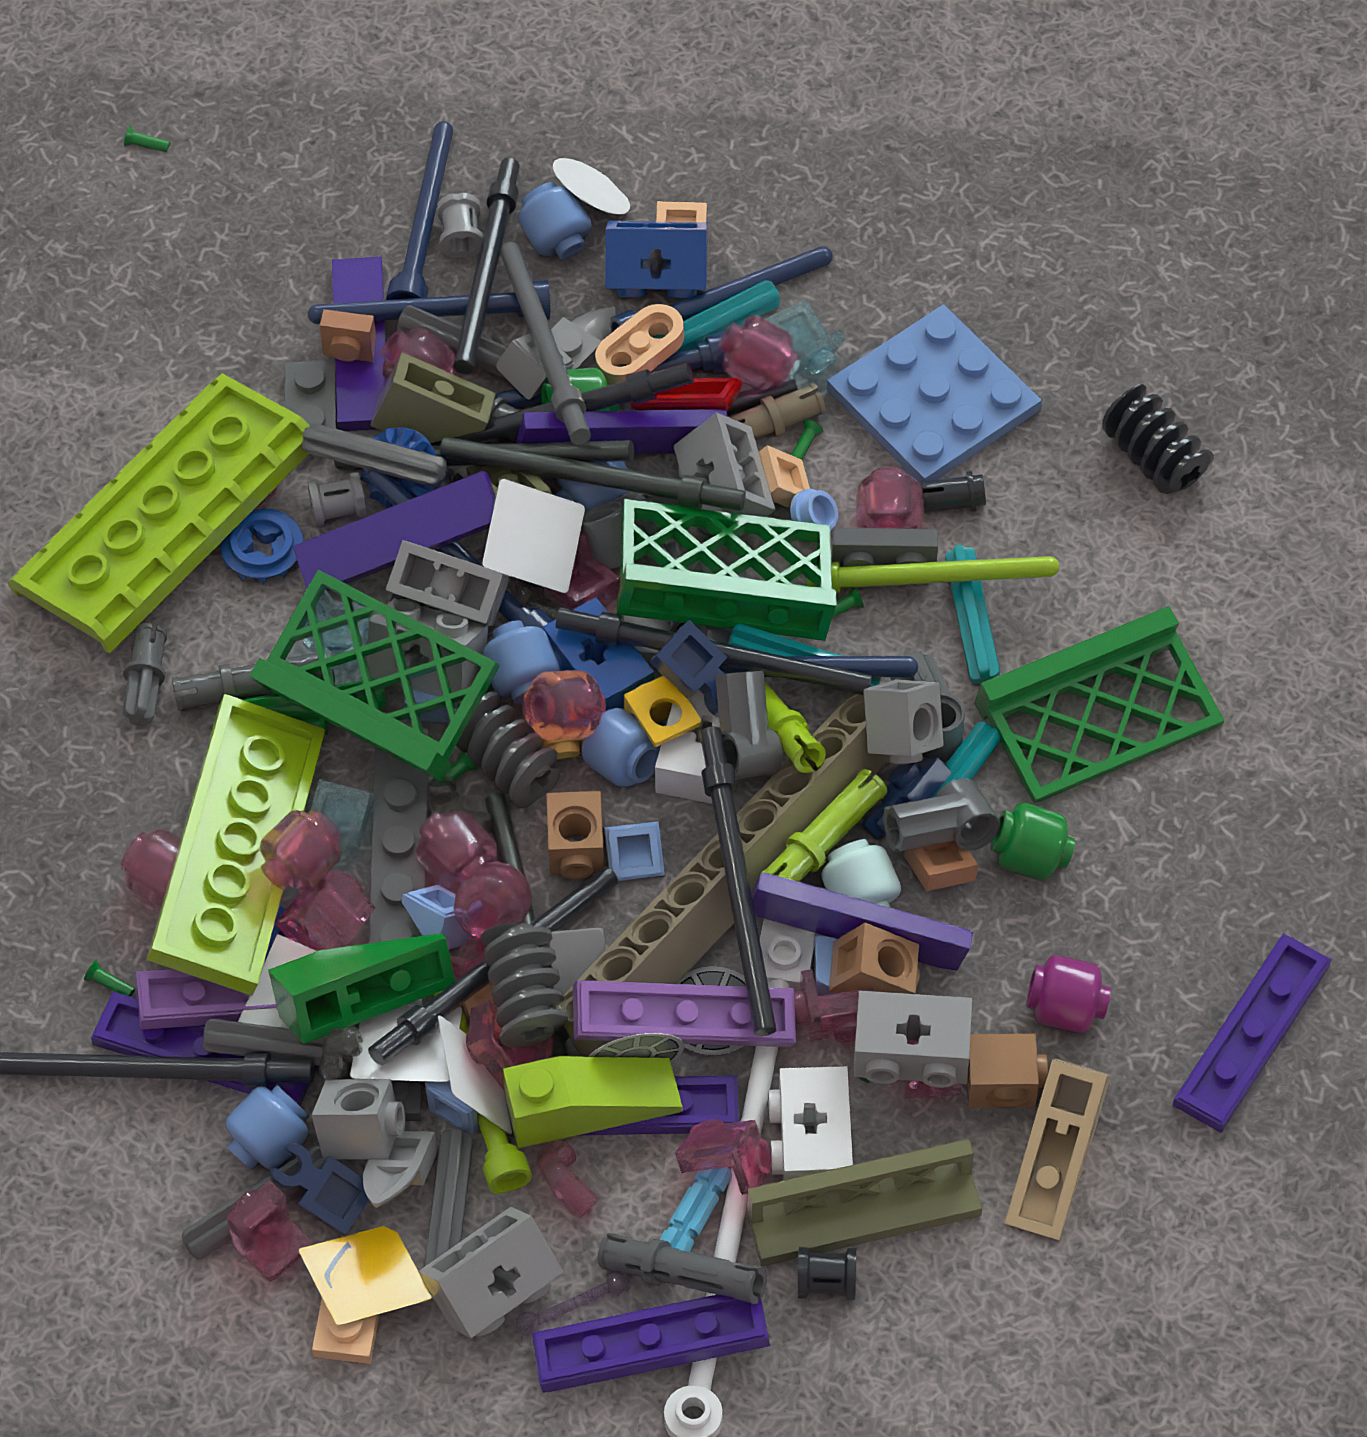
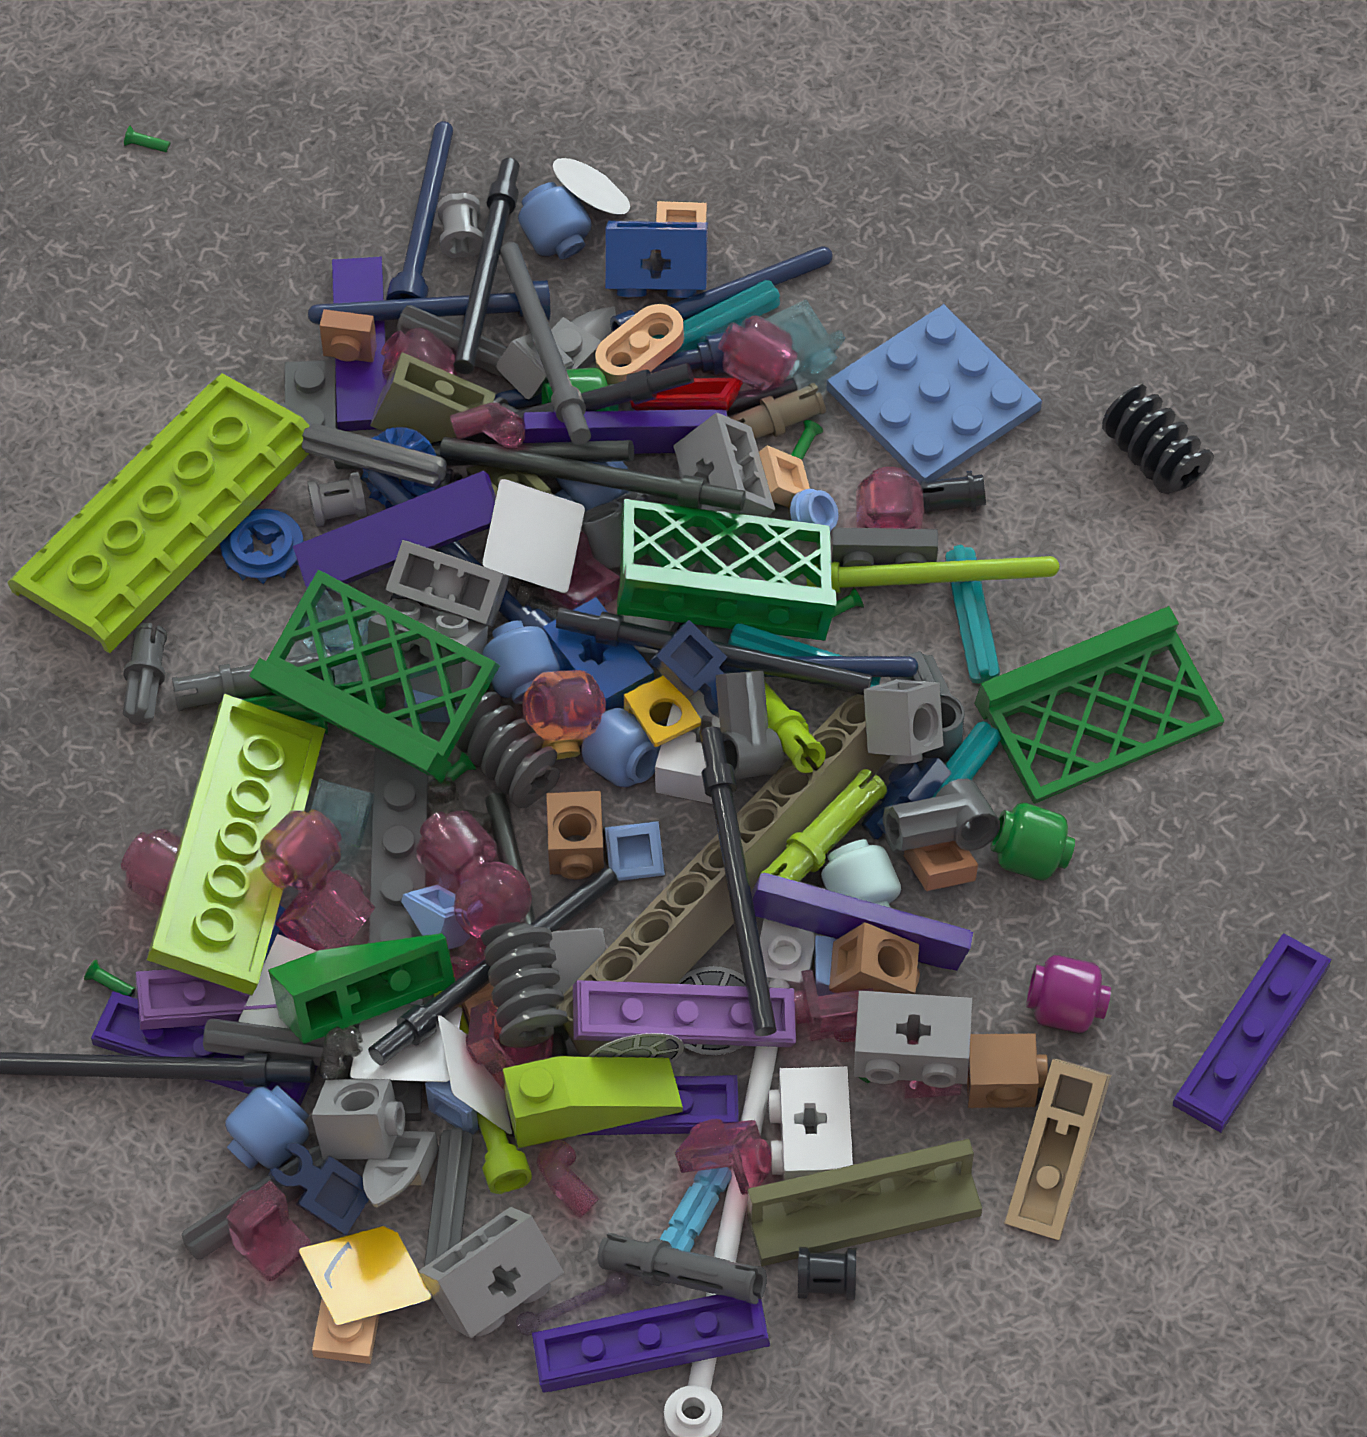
(492, 420): none -> clear pink arm

